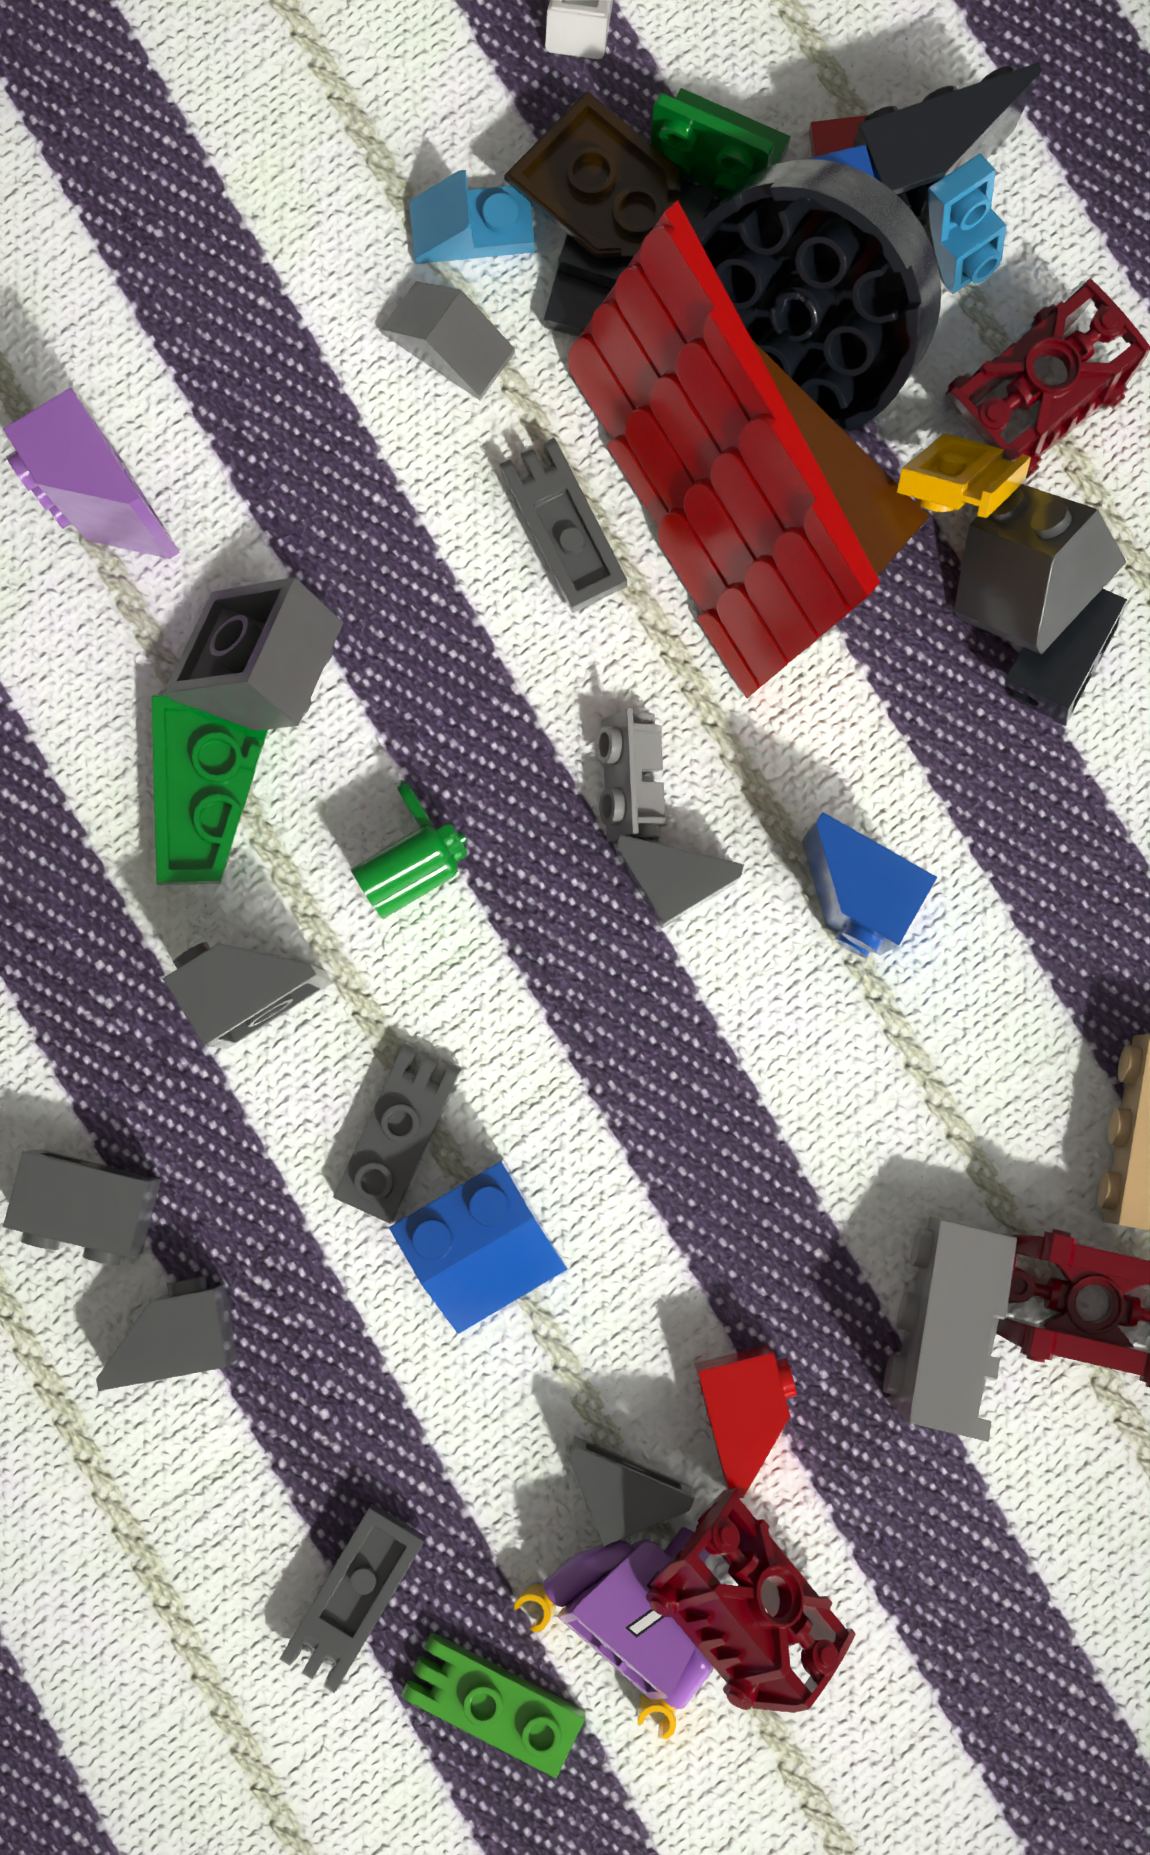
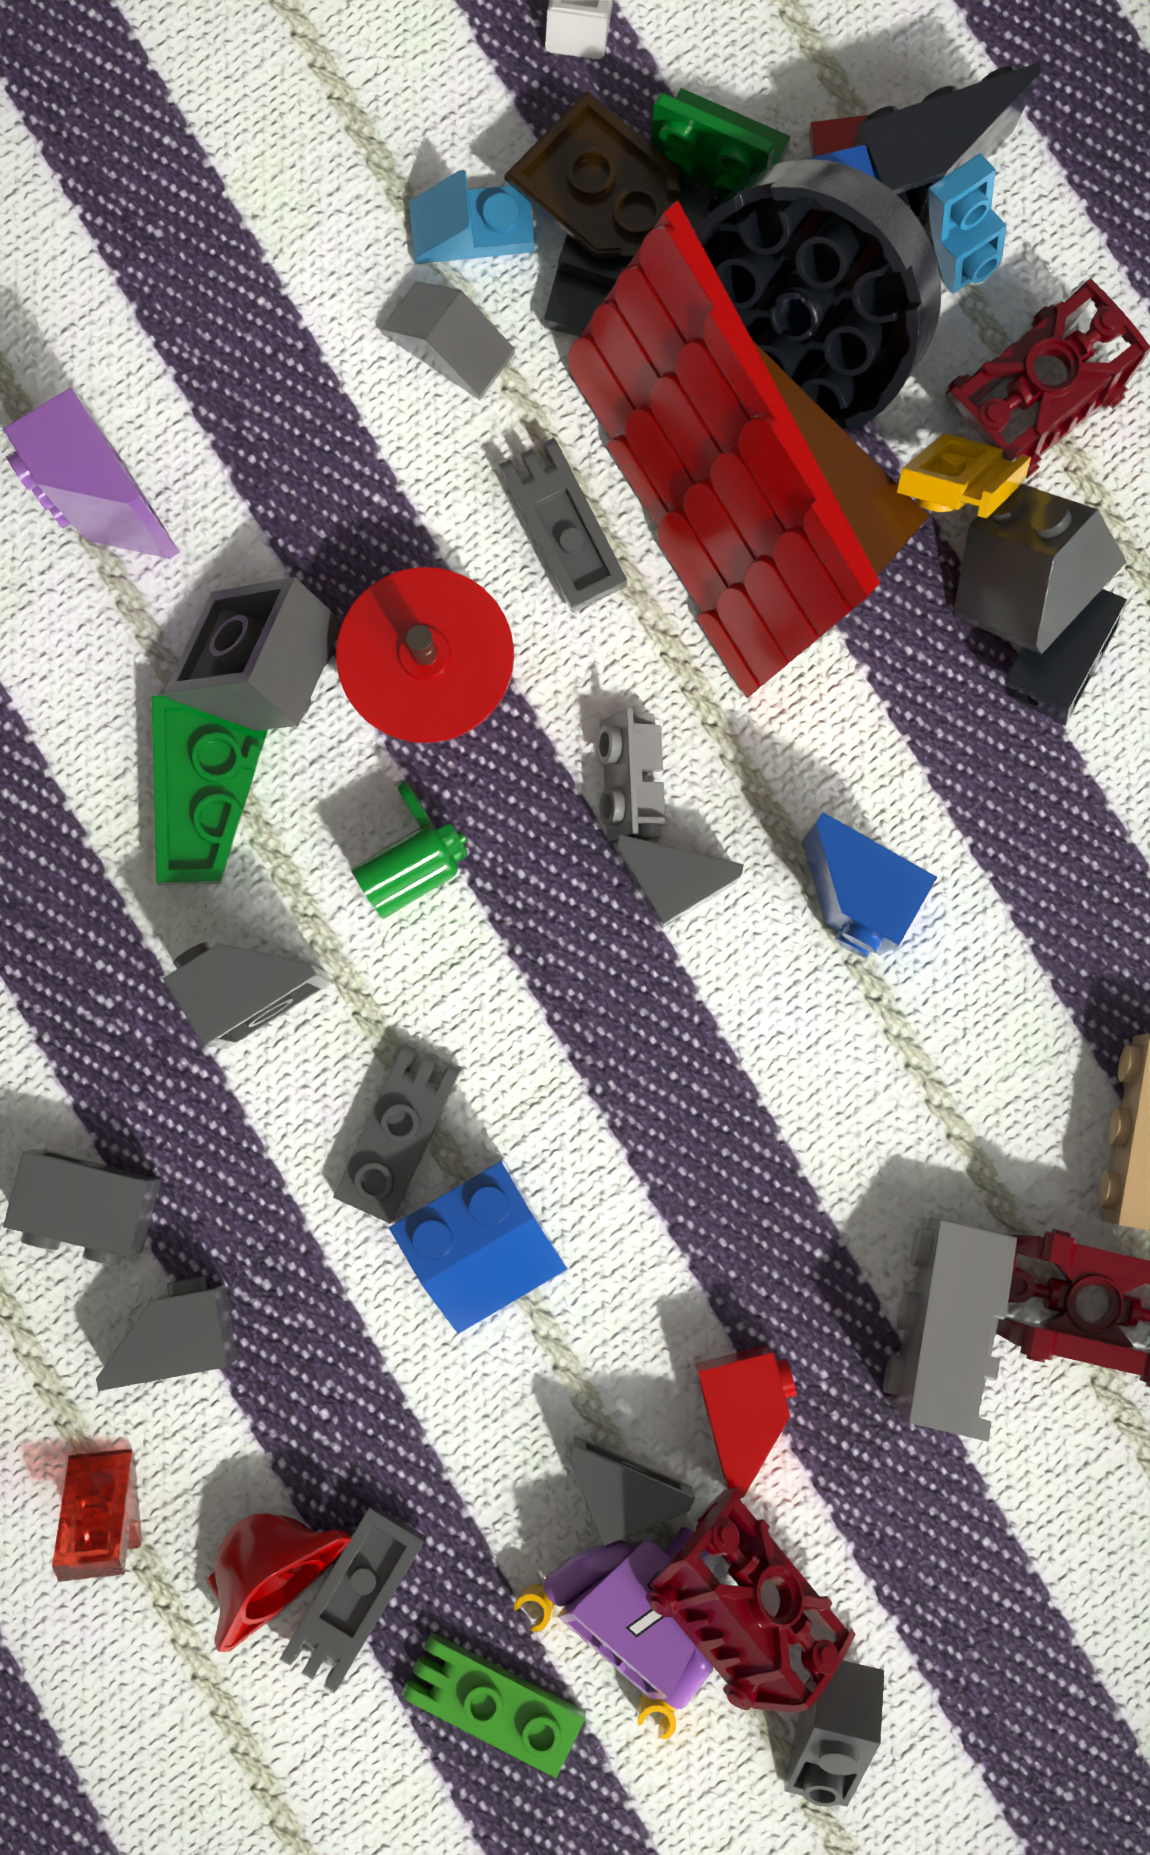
(97, 1516): none -> clear red slope
(265, 1568): none -> red hat
(425, 655): none -> red piece
(837, 1737): none -> dark grey slope

